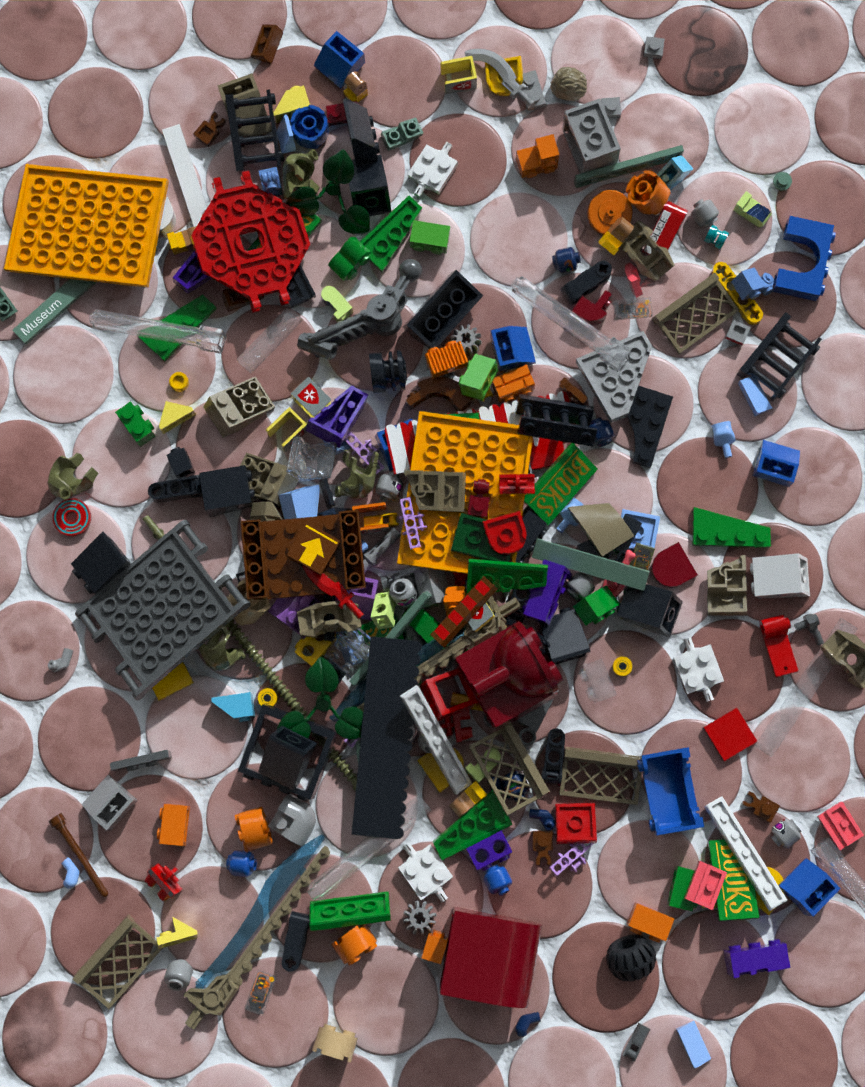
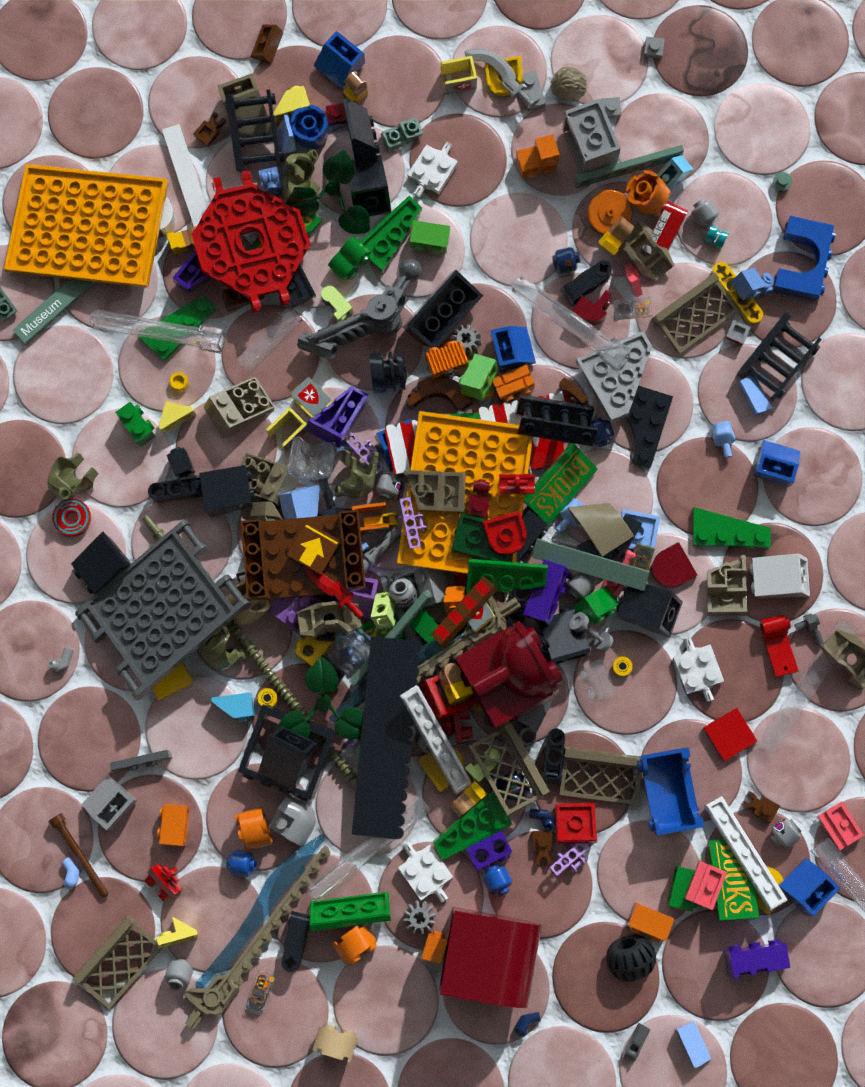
(453, 684): none -> leg
(579, 623): none -> light grey wheel
(752, 210): yellowish green leg -> none

